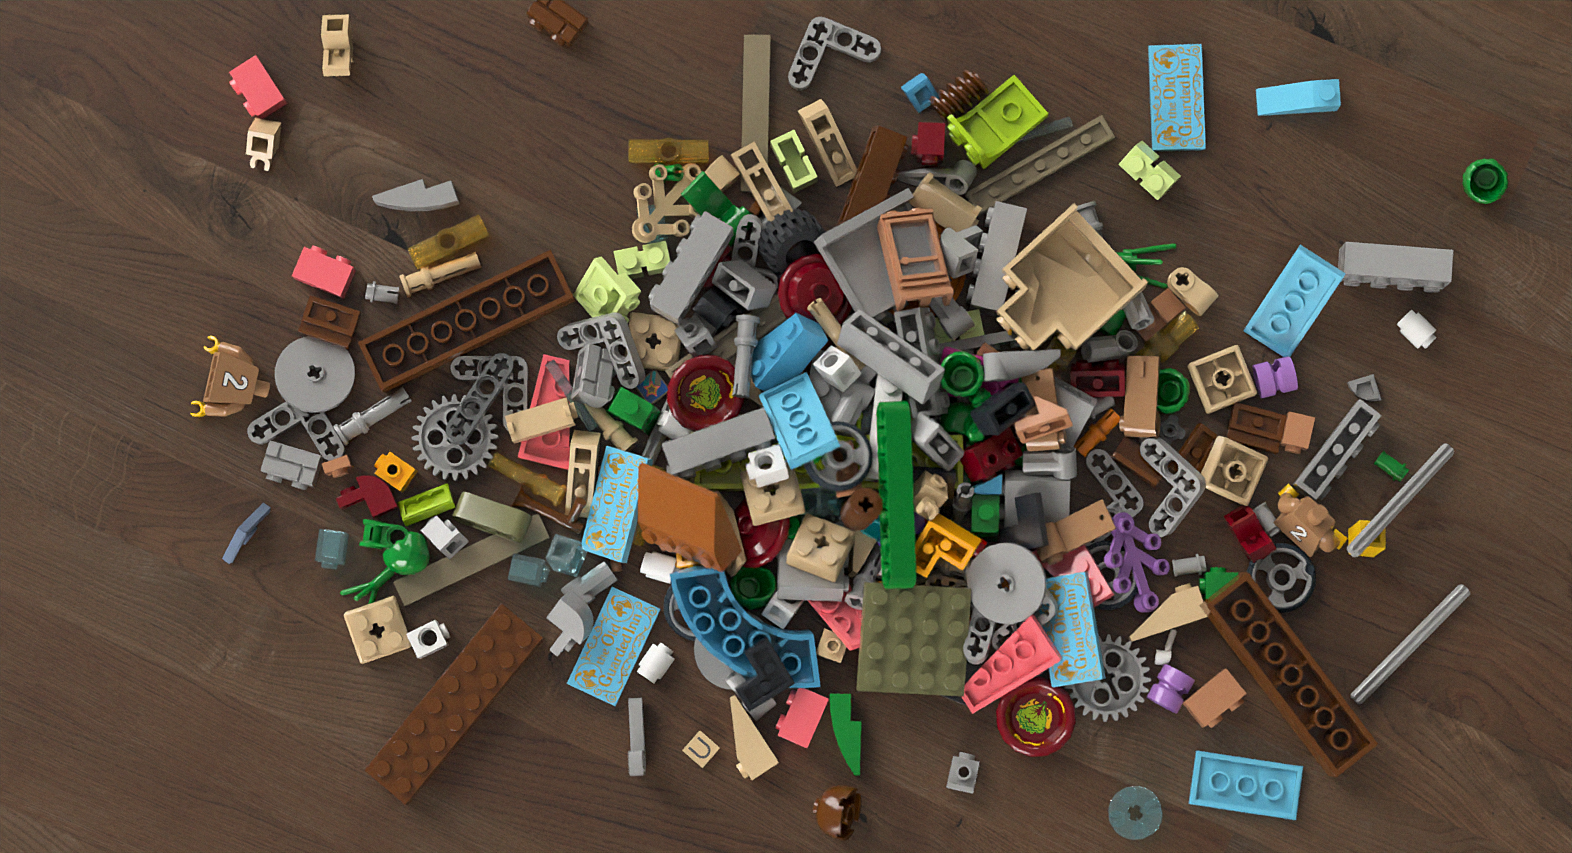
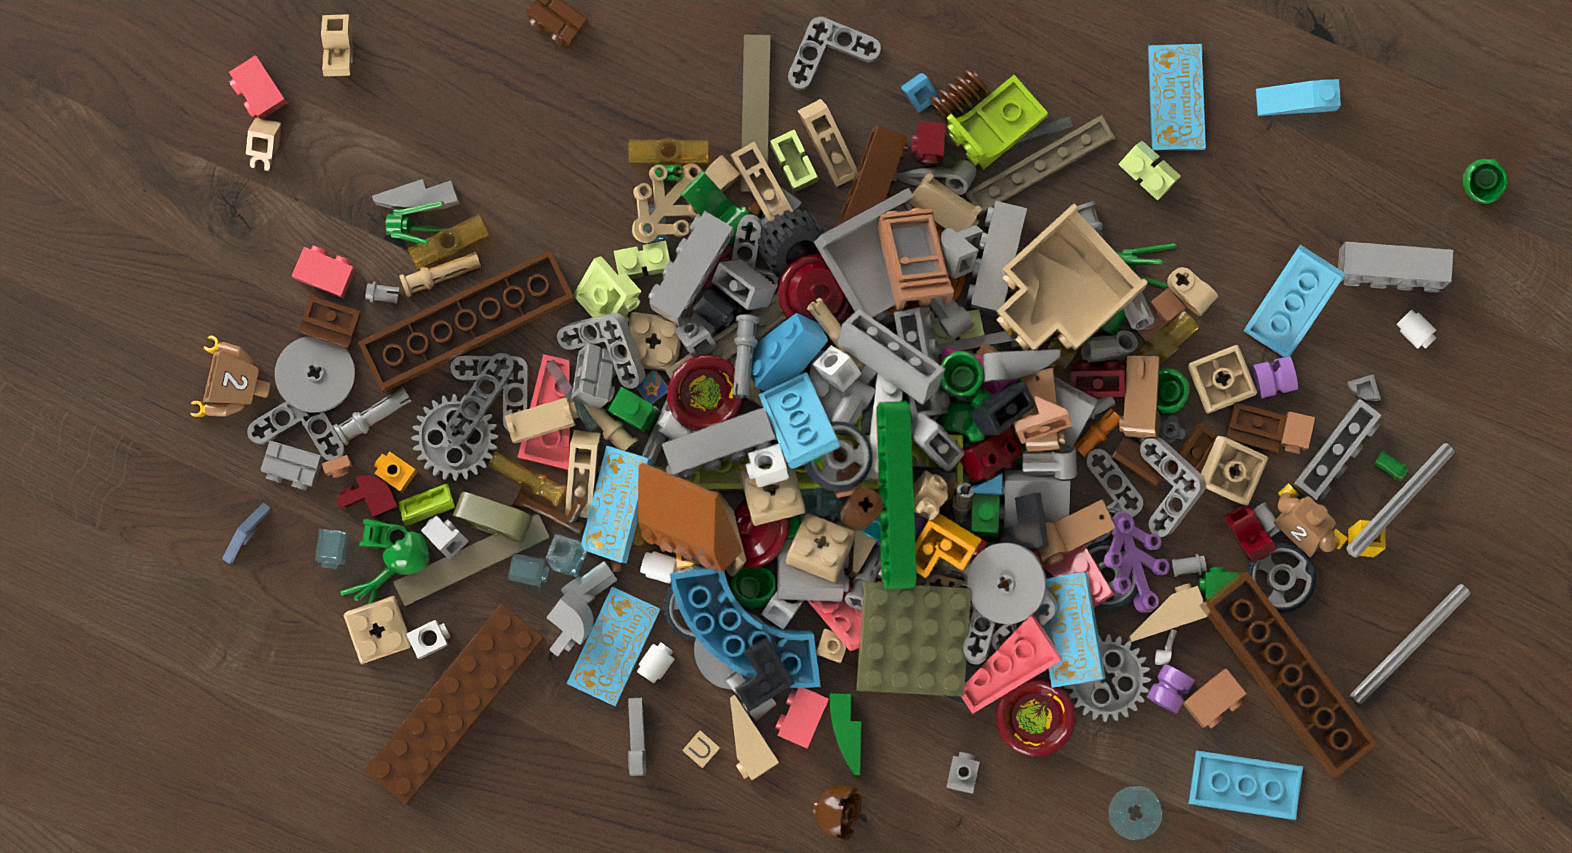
(398, 224): none -> green plant

